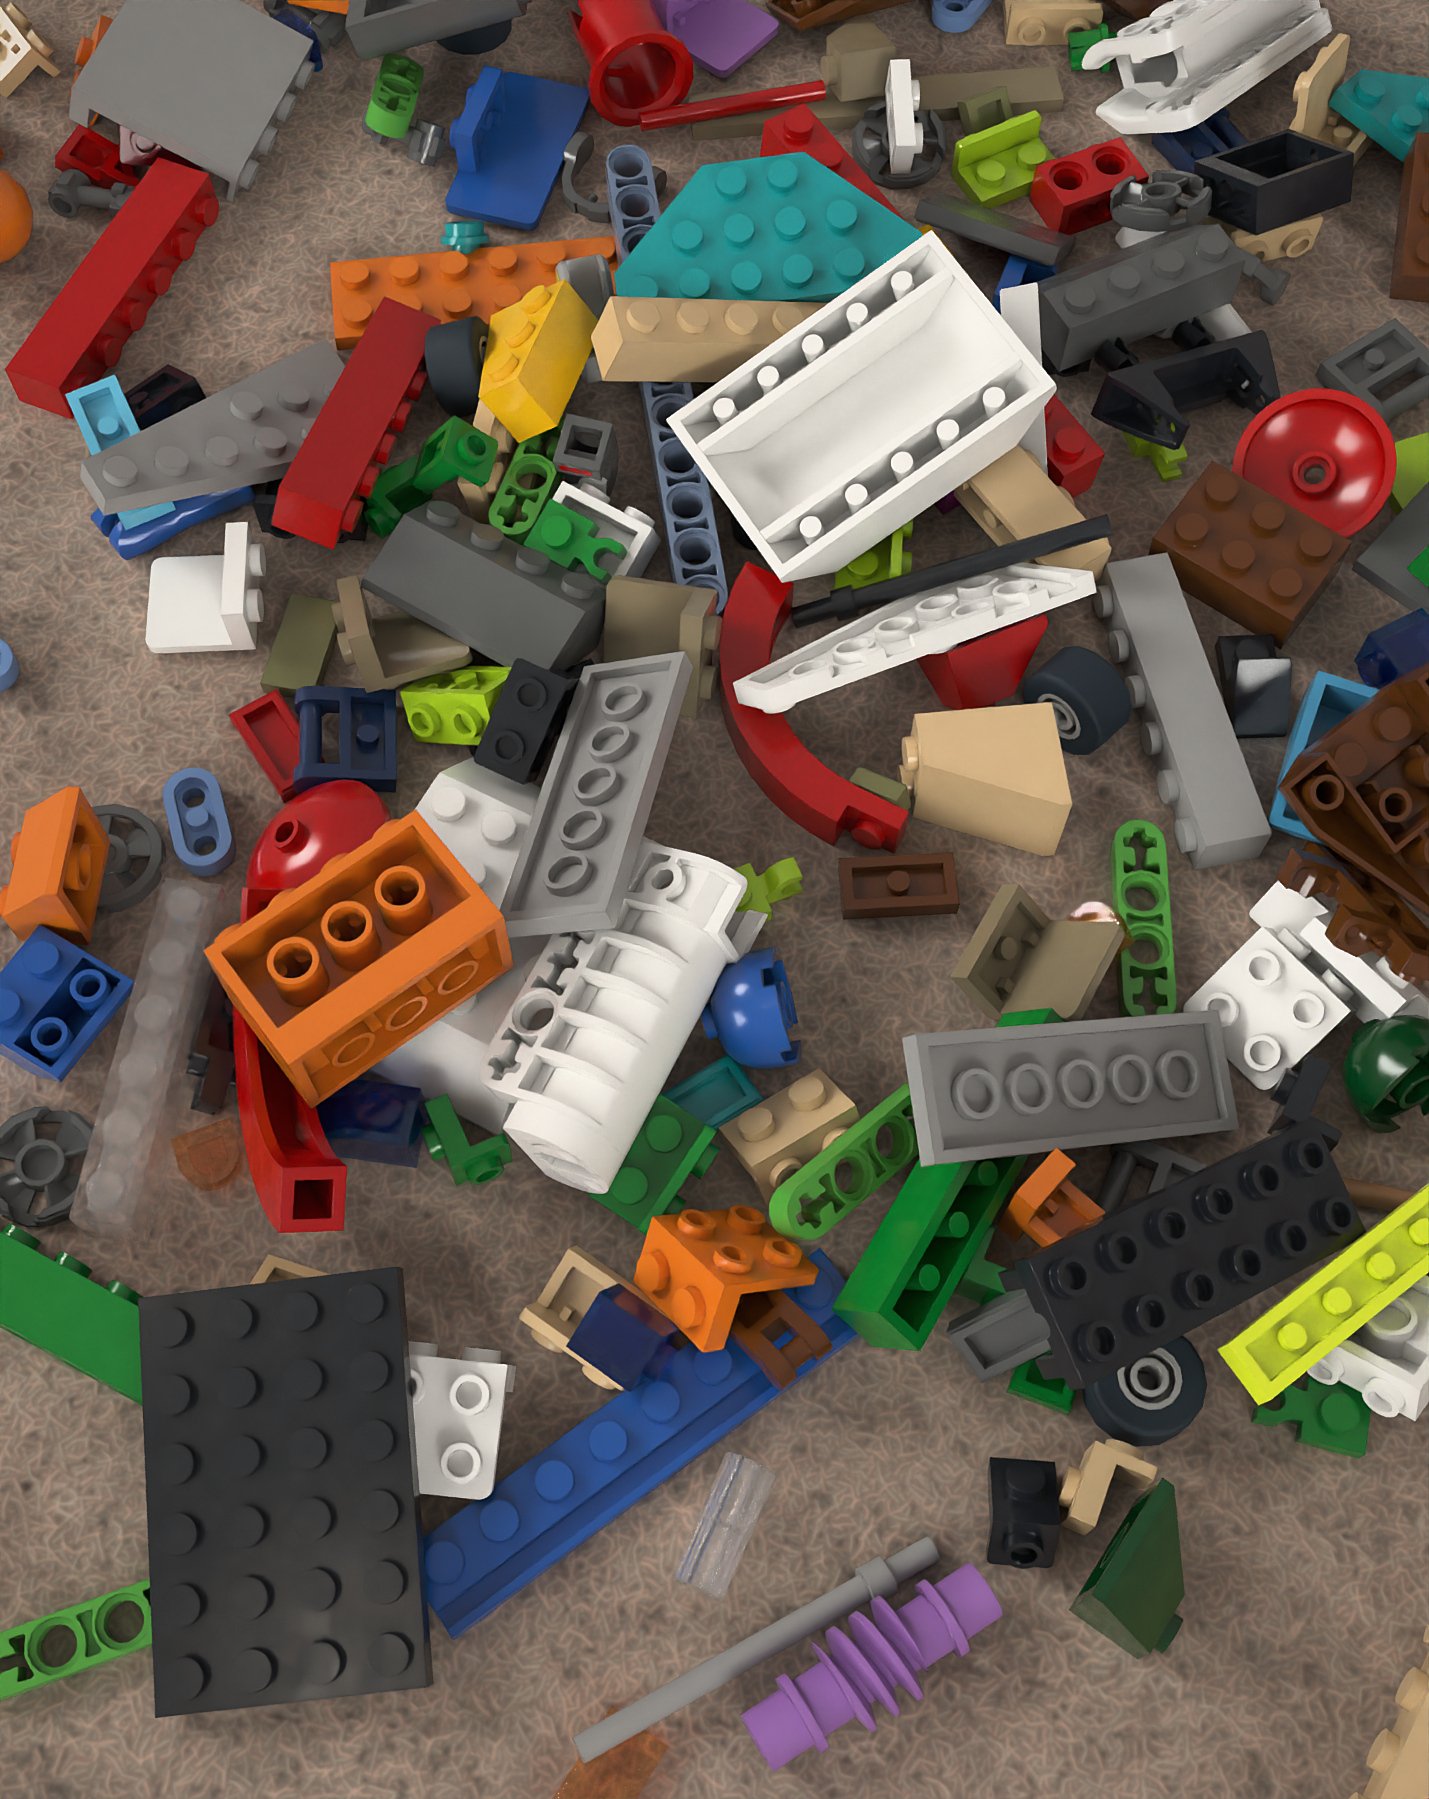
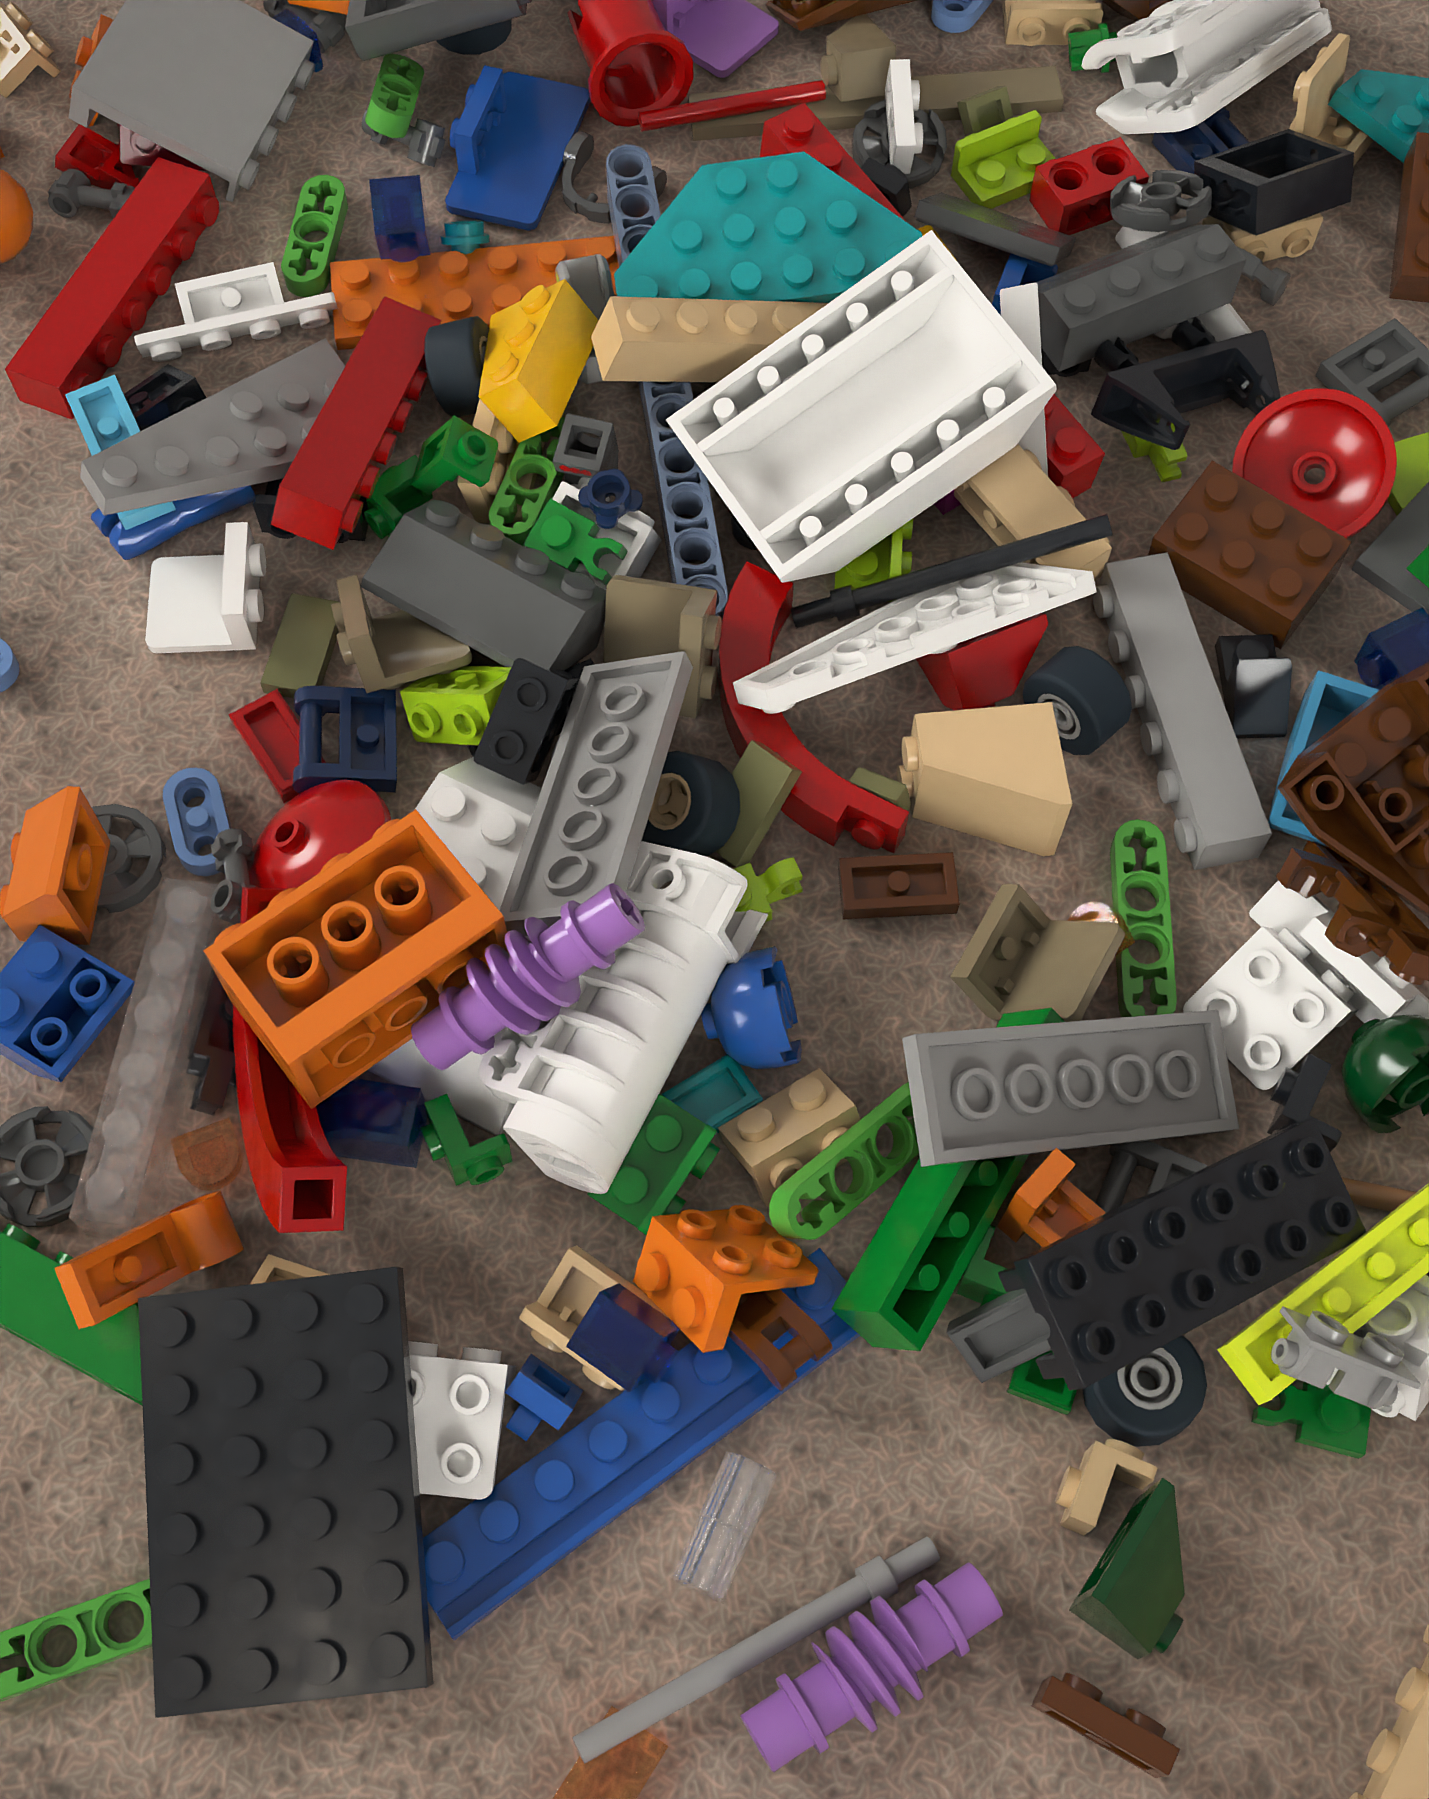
(148, 1258): none -> orange plate
(231, 307): none -> white bracket
(234, 859): none -> dark grey bar
(309, 219): none -> bright green beam
(400, 218): none -> clear blue slope
(530, 979): none -> medium lavender piece
(541, 1396): none -> blue tile
(606, 484): none -> dark blue plate
(693, 805): none -> black wheel
(763, 786): none -> olive tile
(891, 183): none -> black plate
(1022, 1513): black bracket -> none
(1129, 1736): none -> reddish brown plate
(1365, 1365): none -> light grey hinge

